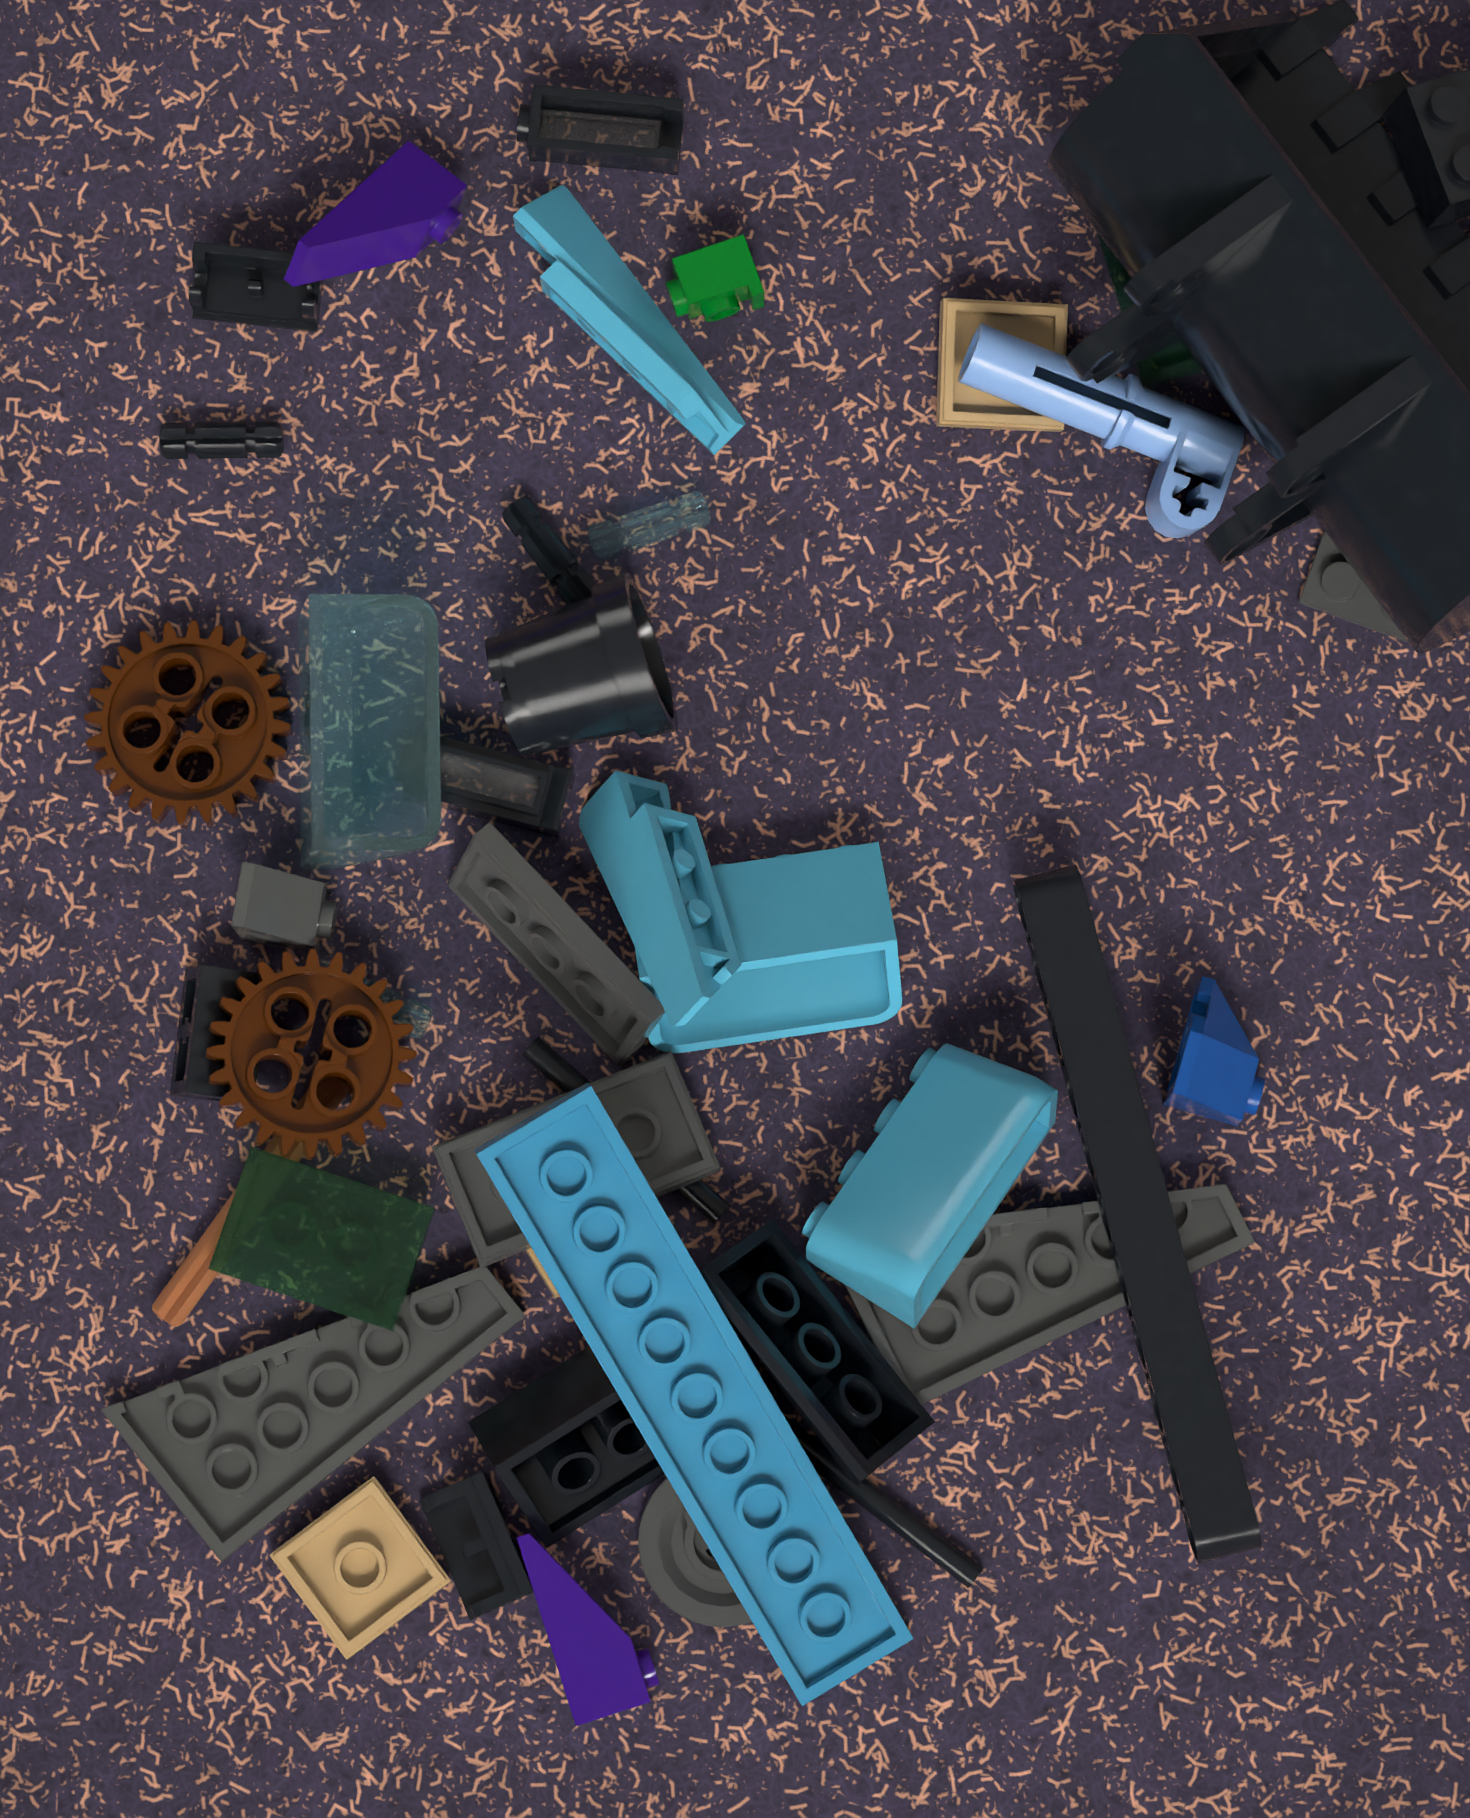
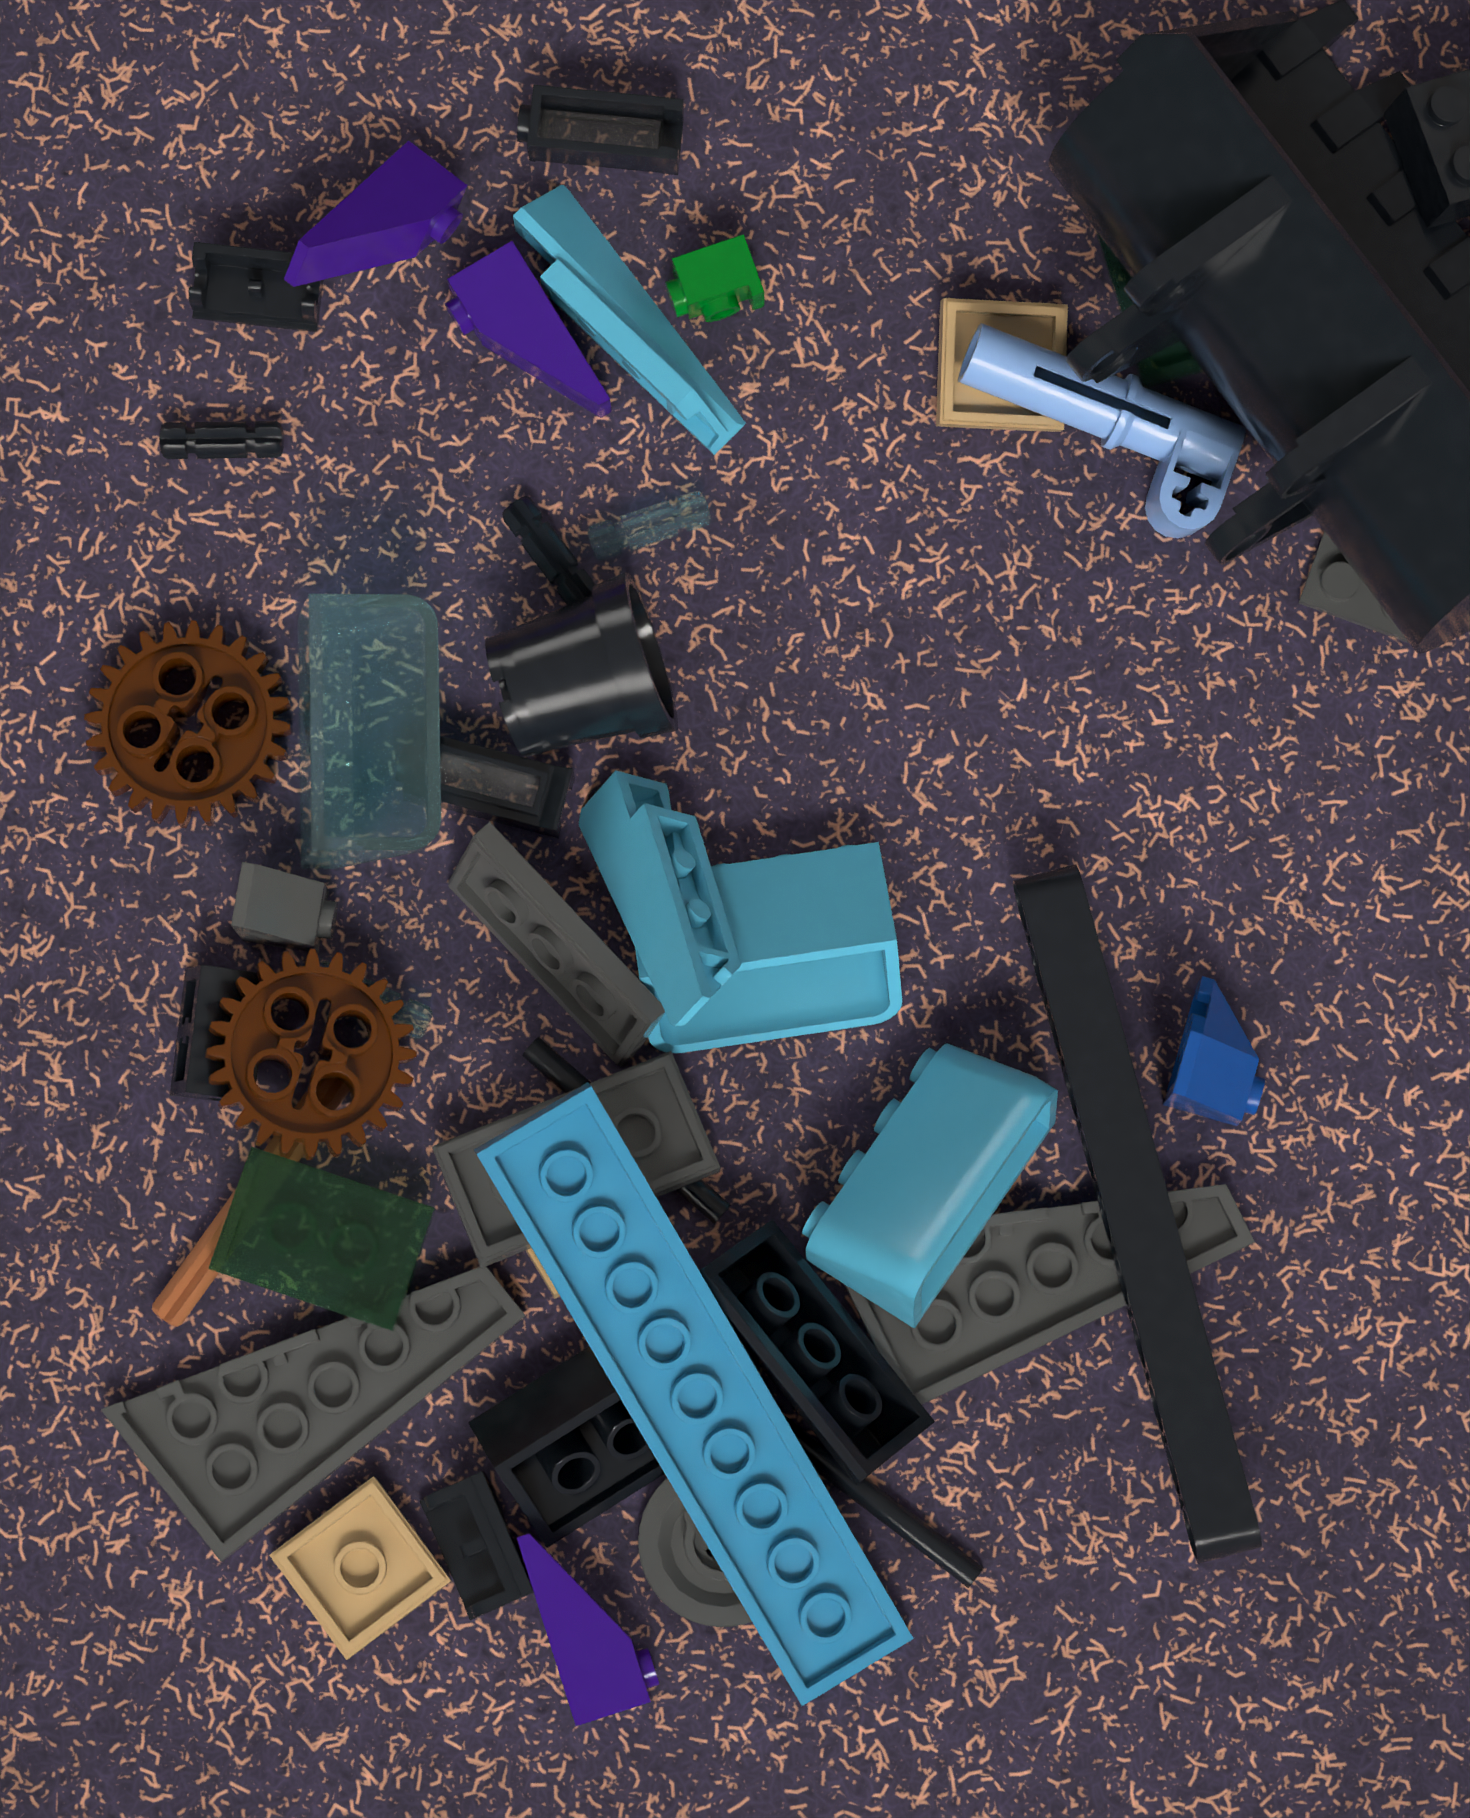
(518, 323): none -> dark purple slope

